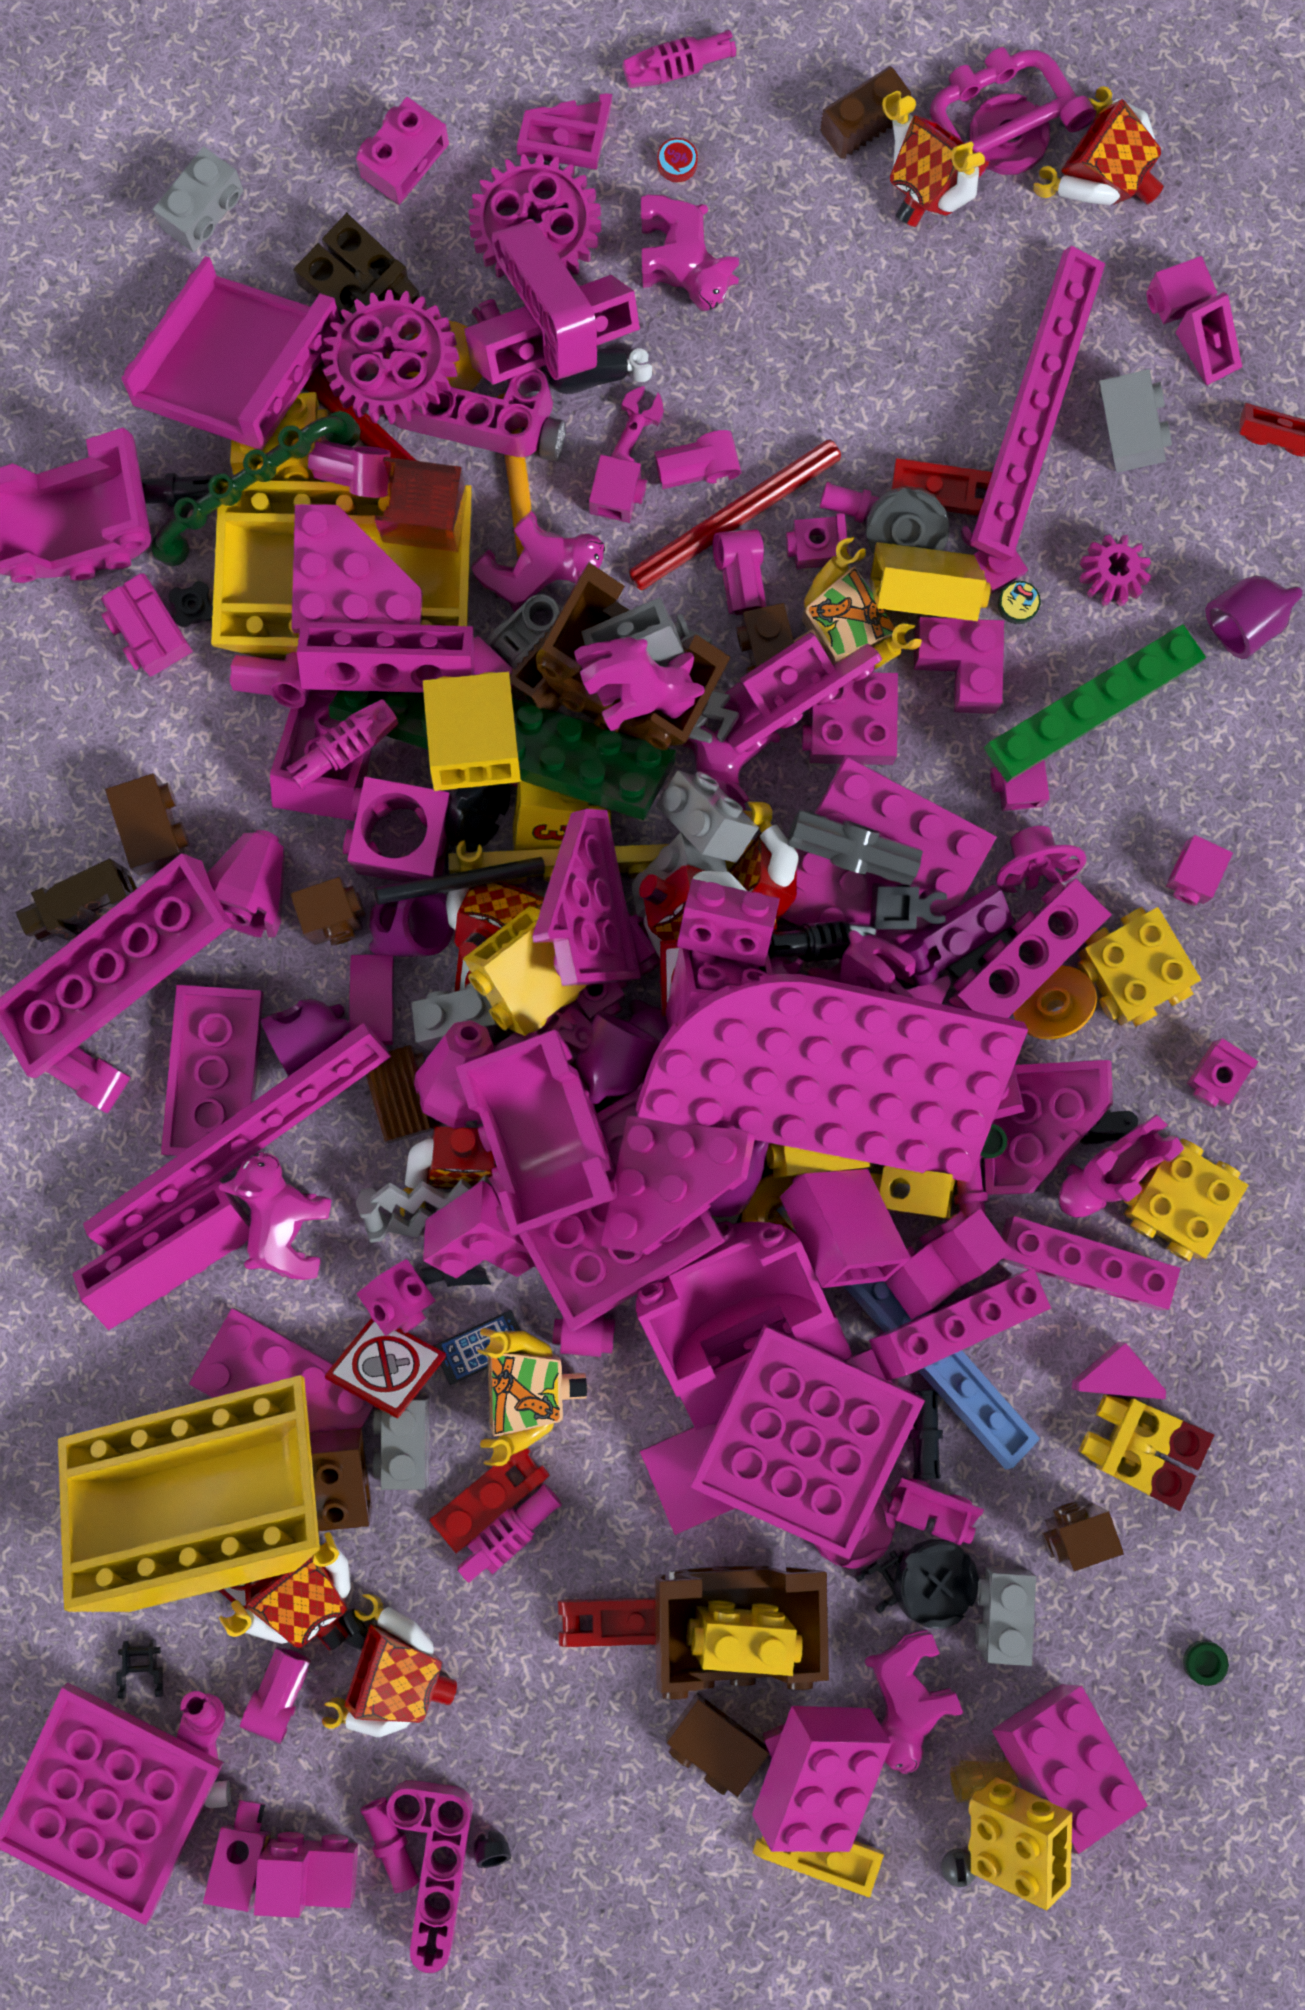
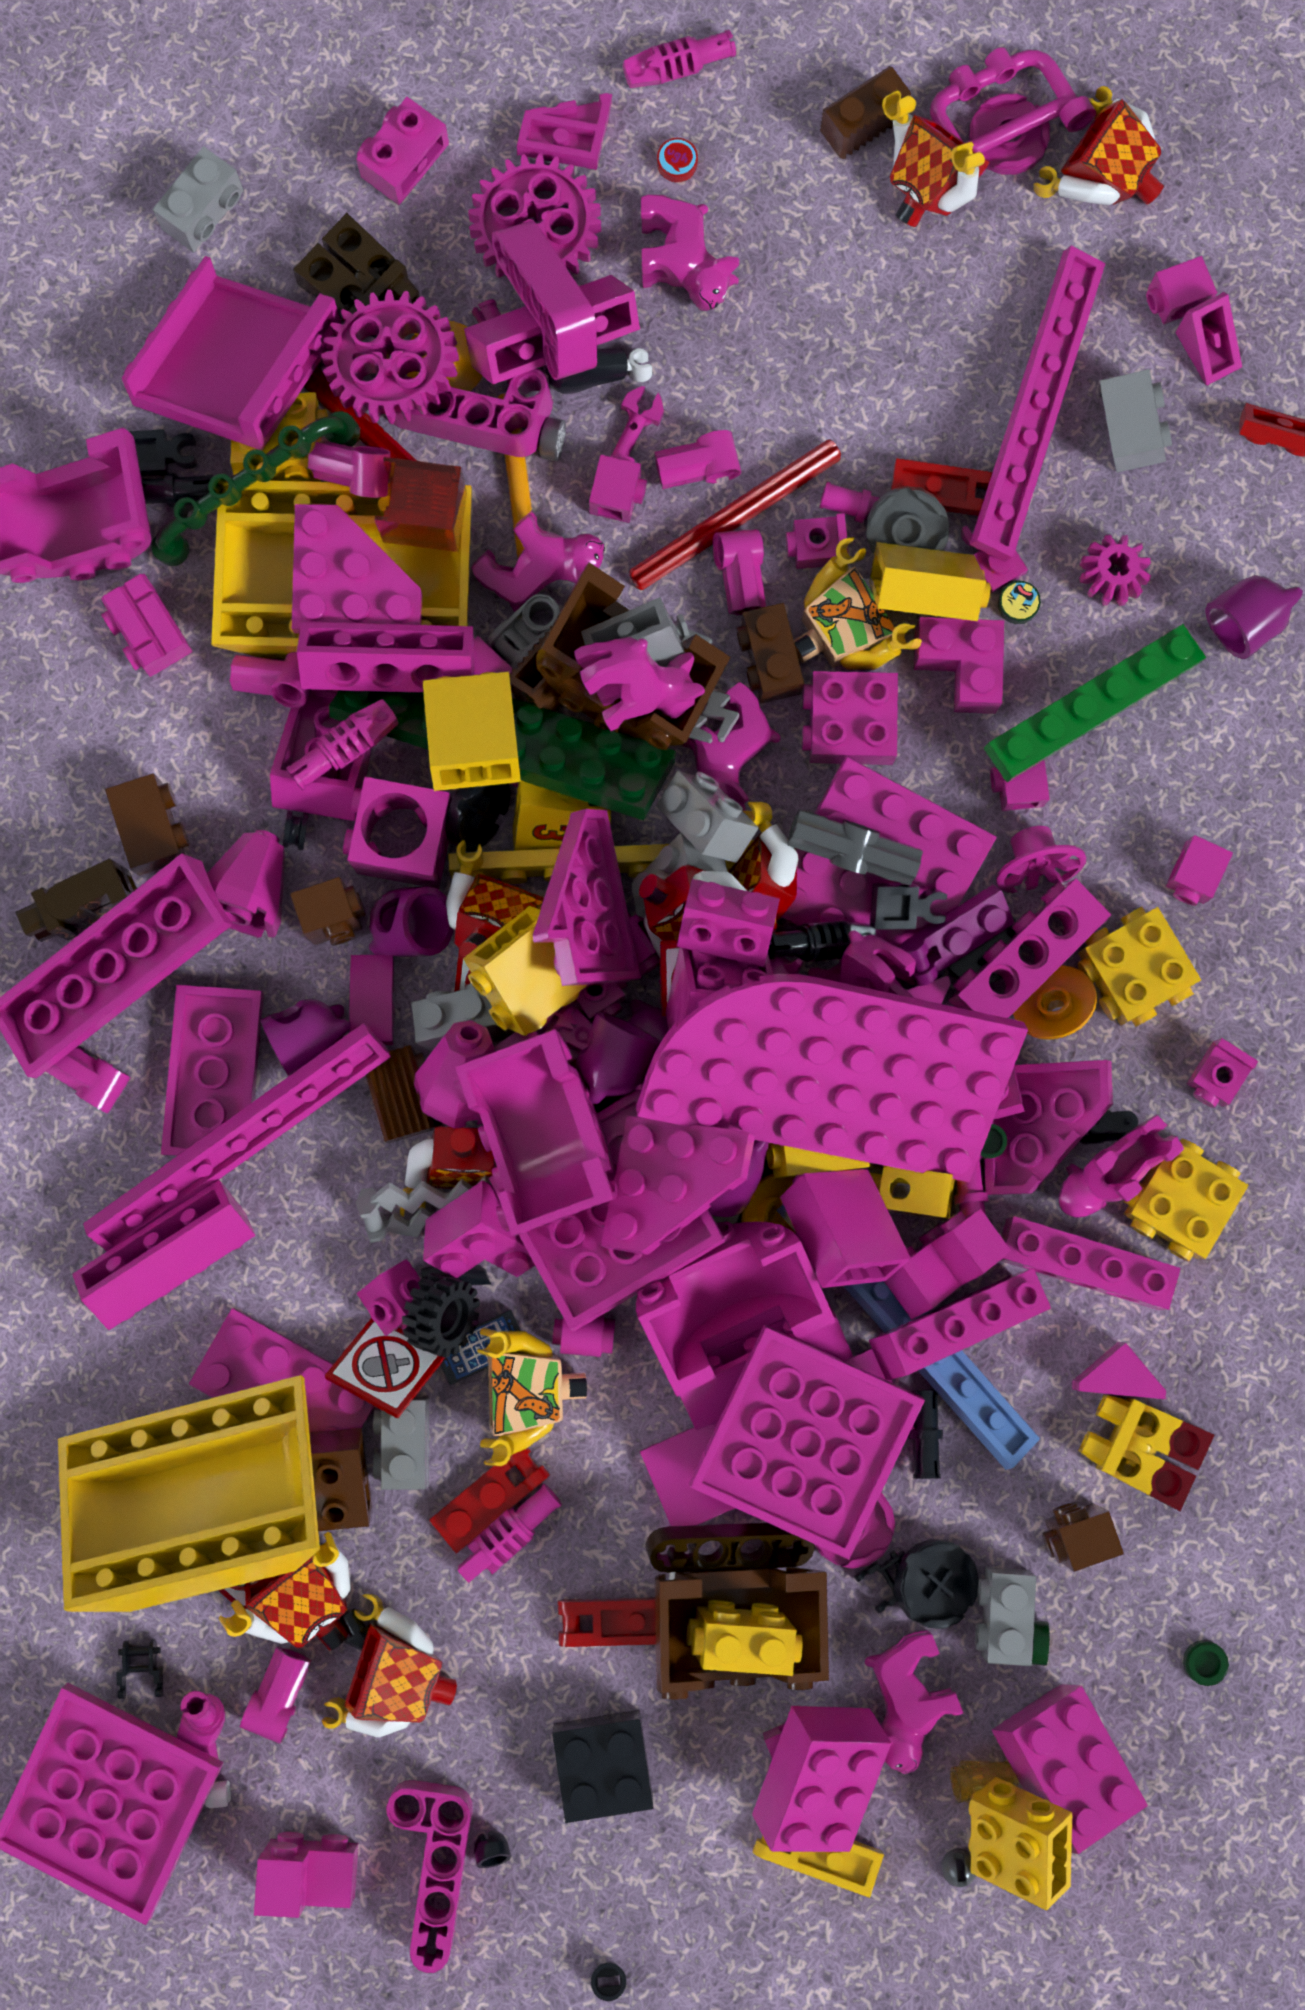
(156, 452): none -> black plate
(200, 612): black plate -> none
(231, 1878): dark pink torso -> none
(276, 1217): dark pink animal -> none
(295, 830): none -> black bush
(390, 1846): dark pink pin -> none
(440, 1314): none -> black tyre
(459, 880): black bar -> none
(602, 1766): none -> black brick
(611, 1992): none -> black hinge
(716, 1746): reddish brown brick -> none
(728, 1554): none -> dark brown beam
(794, 683): dark pink bracket -> none
(916, 1501): dark pink hinge -> none
(1040, 1642): none -> dark green tile

